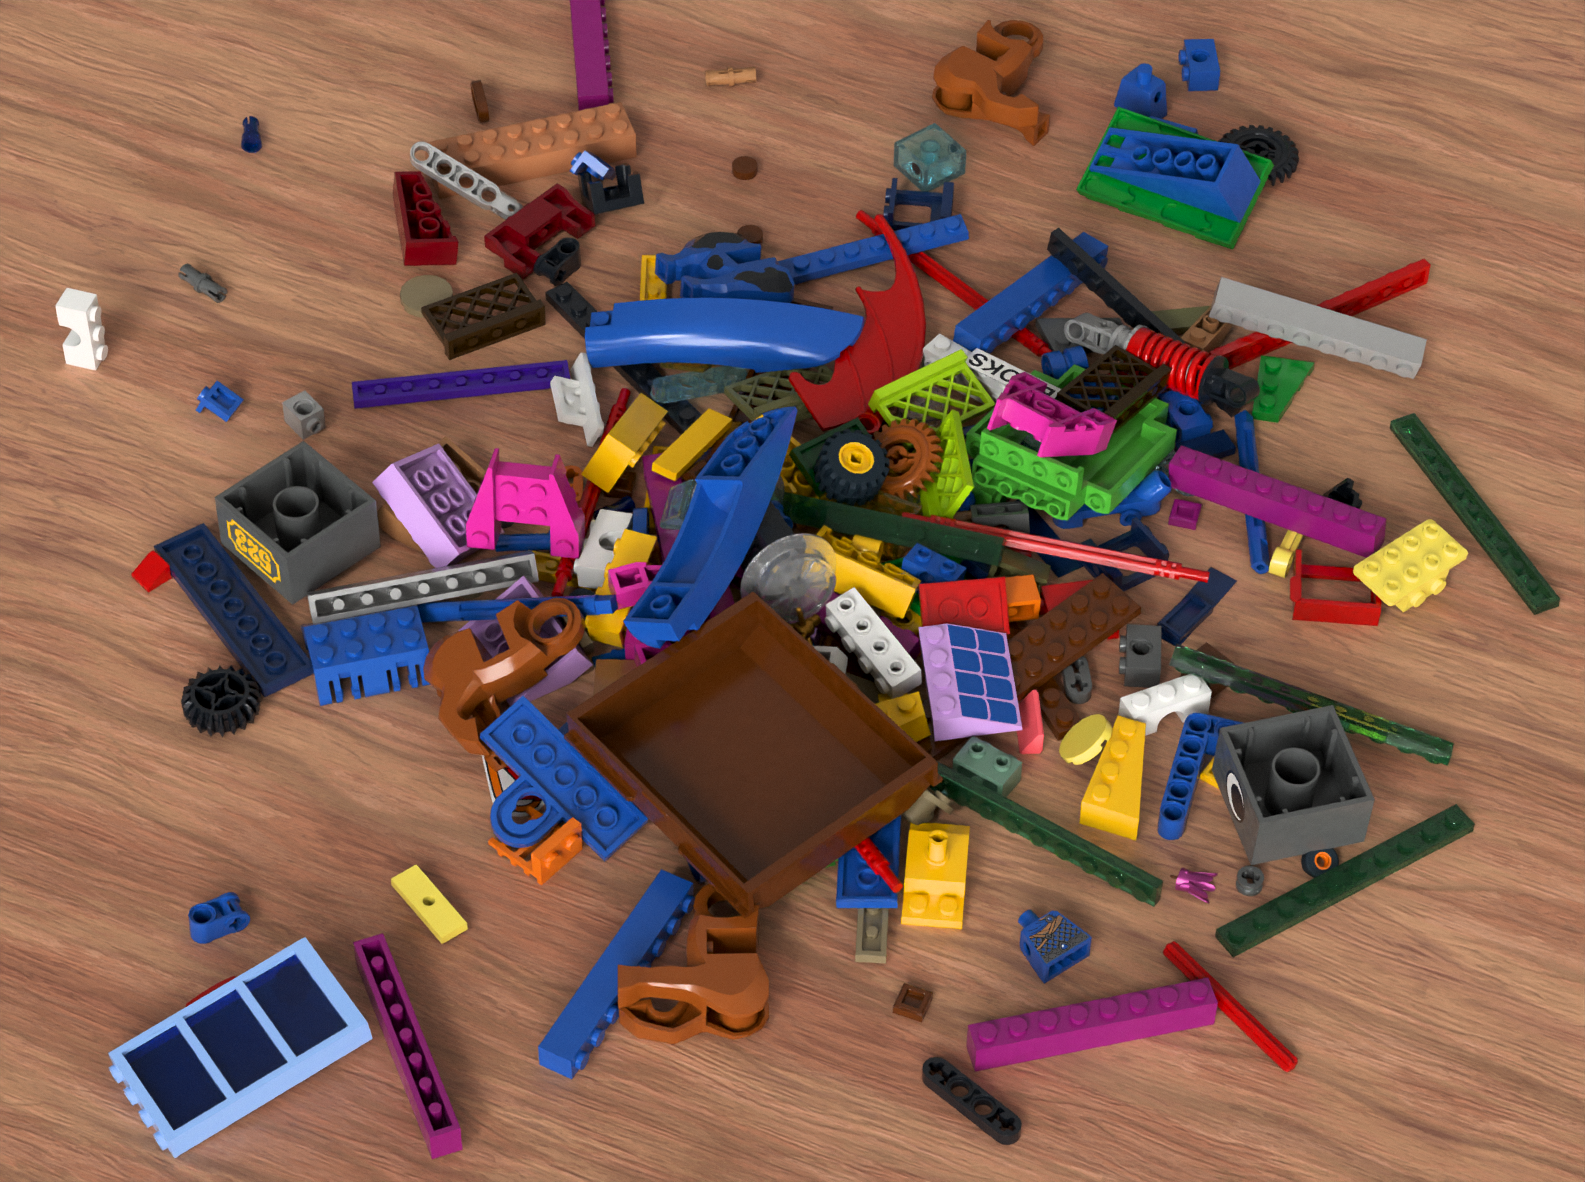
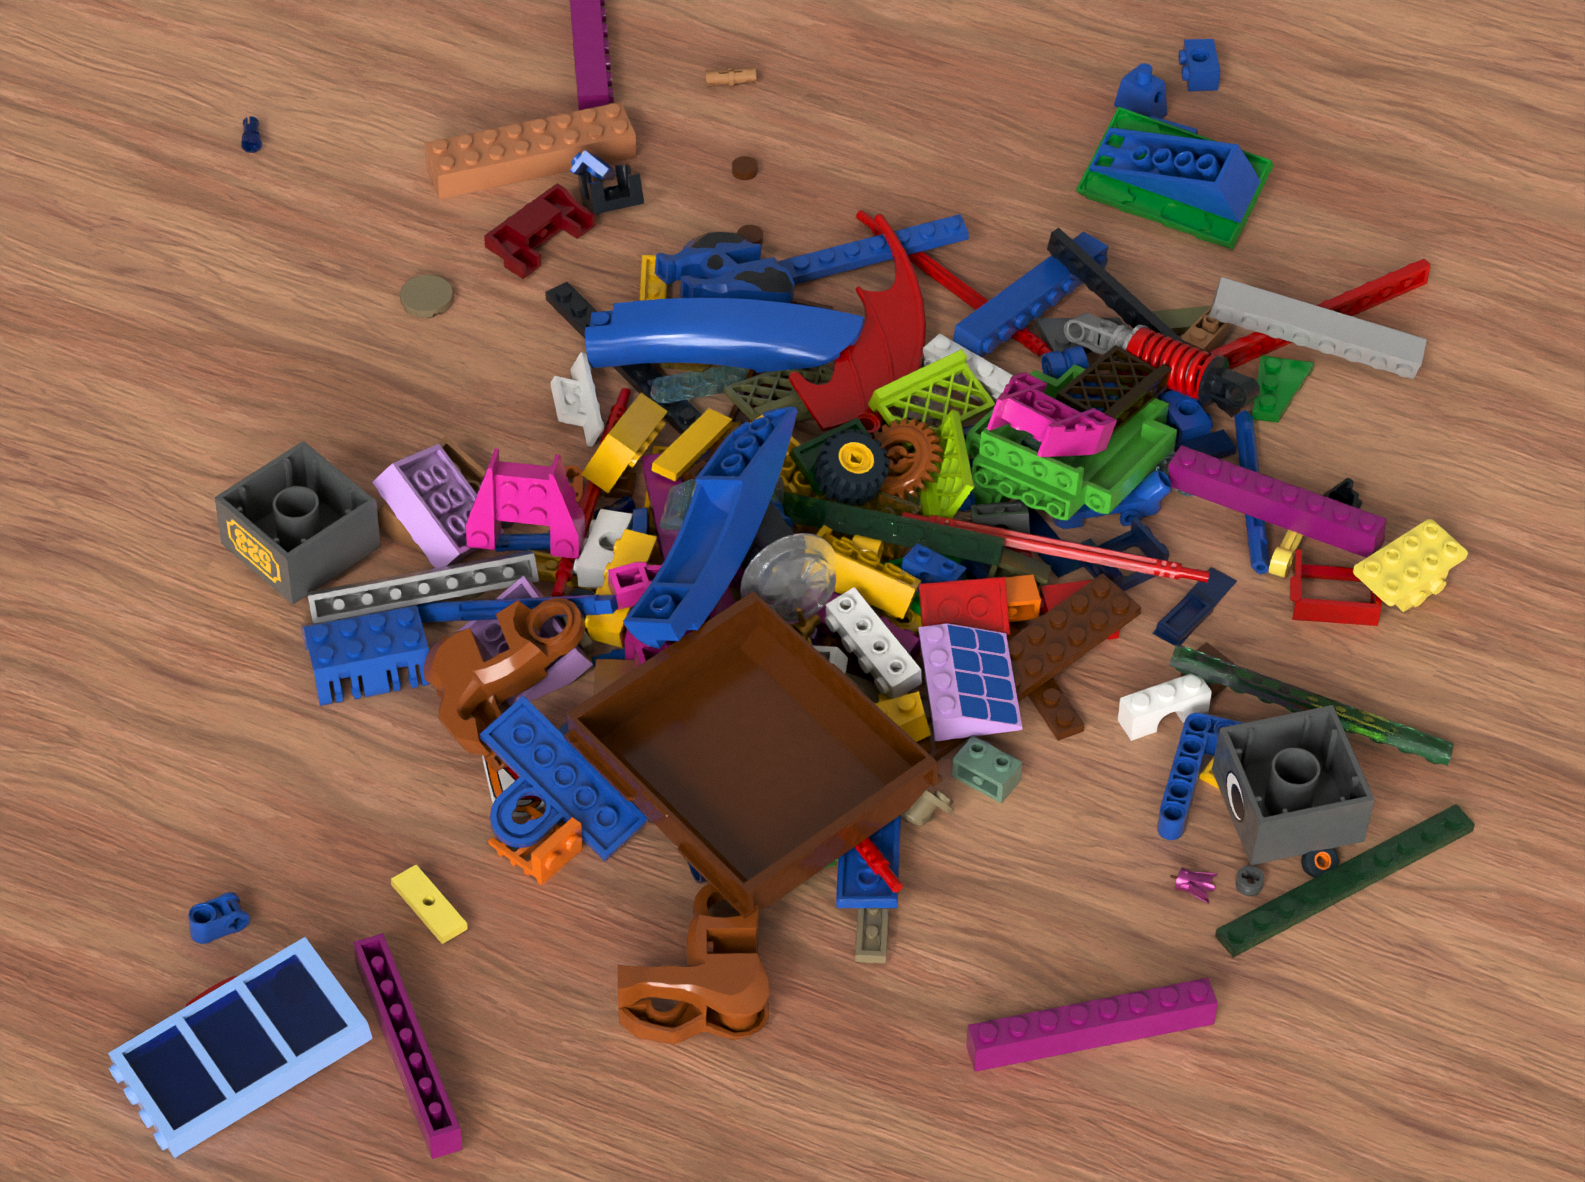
(86, 341): white arch -> none
(152, 571): red slope -> none
(202, 283): dark grey pin -> none
(219, 400): blue bracket -> none
(221, 700): black gear -> none
(234, 610): dark blue plate -> none
(304, 415): light grey brick -> none
(421, 228): dark red wedge -> none
(451, 180): light grey piece -> none
(457, 384): dark purple plate -> none
(479, 101): reddish brown tile -> none
(490, 328): dark brown fence -> none
(559, 261): black piece -> none
(596, 1001): blue brick -> none
(912, 1002): reddish brown tile -> none
(929, 158): clear light blue brick -> none
(935, 875): yellow brick -> none
(940, 203): dark blue window -> none
(975, 1097): black beam -> none
(982, 80): dark orange animal -> none
(1000, 370): white sticker -> none
(1032, 734): coral slope -> none
(1049, 836): clear green plate -> none
(1052, 943): blue torso -> none
(1082, 678): dark grey beam -> none
(1085, 739): light yellow tile -> none
(1115, 787): yellow wedge -> none
(1142, 655): dark grey brick -> none
(1184, 514): magenta tile -> none
(1233, 1009): red axle -> none
(1259, 140): black gear -> none
(1475, 514): clear green plate -> none

